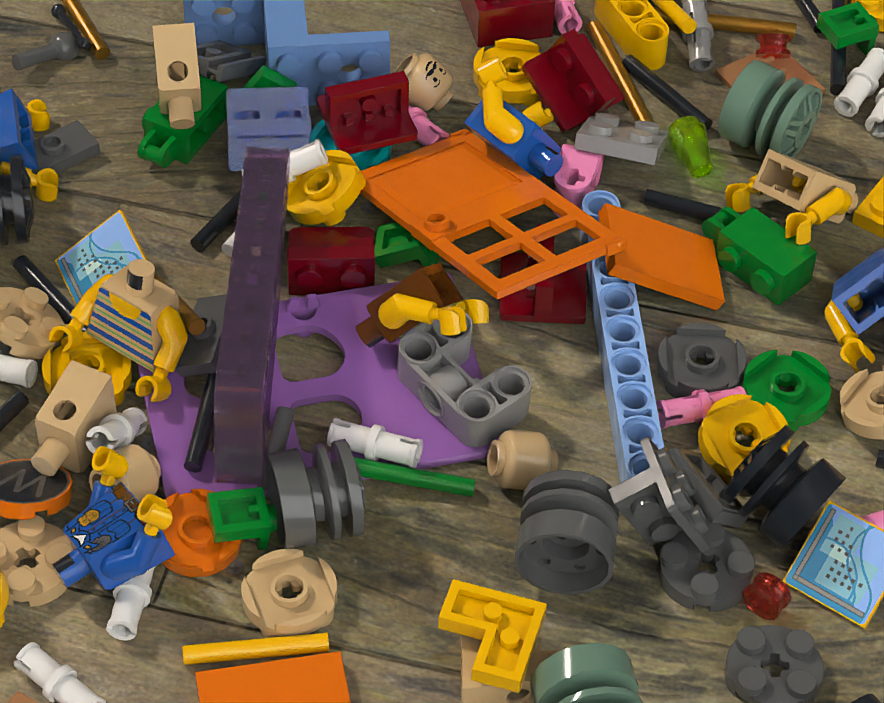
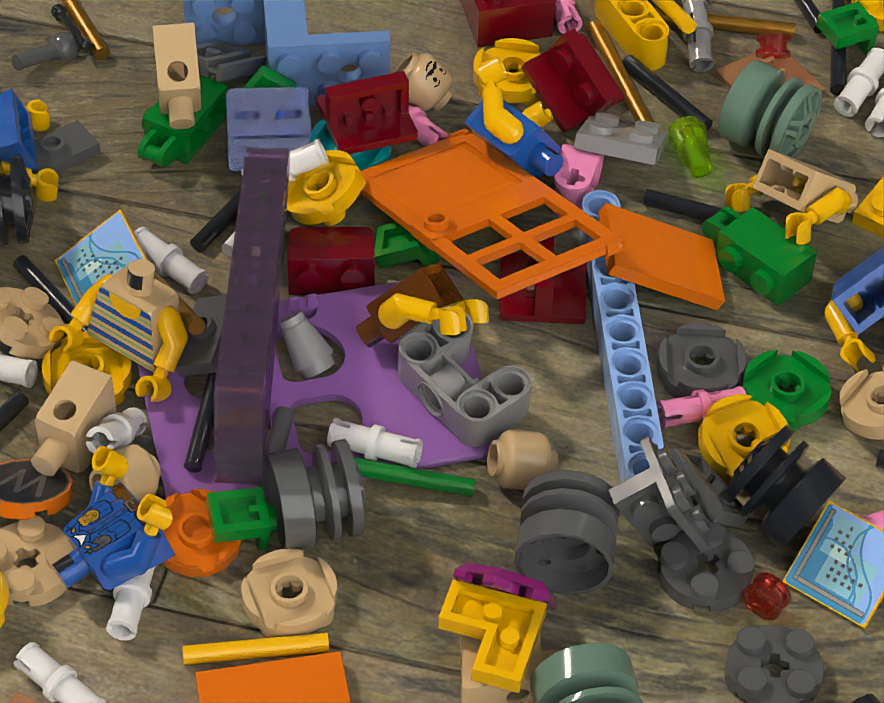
(171, 262): none -> white pin
(305, 345): none -> light grey cone
(505, 581): none -> magenta tile

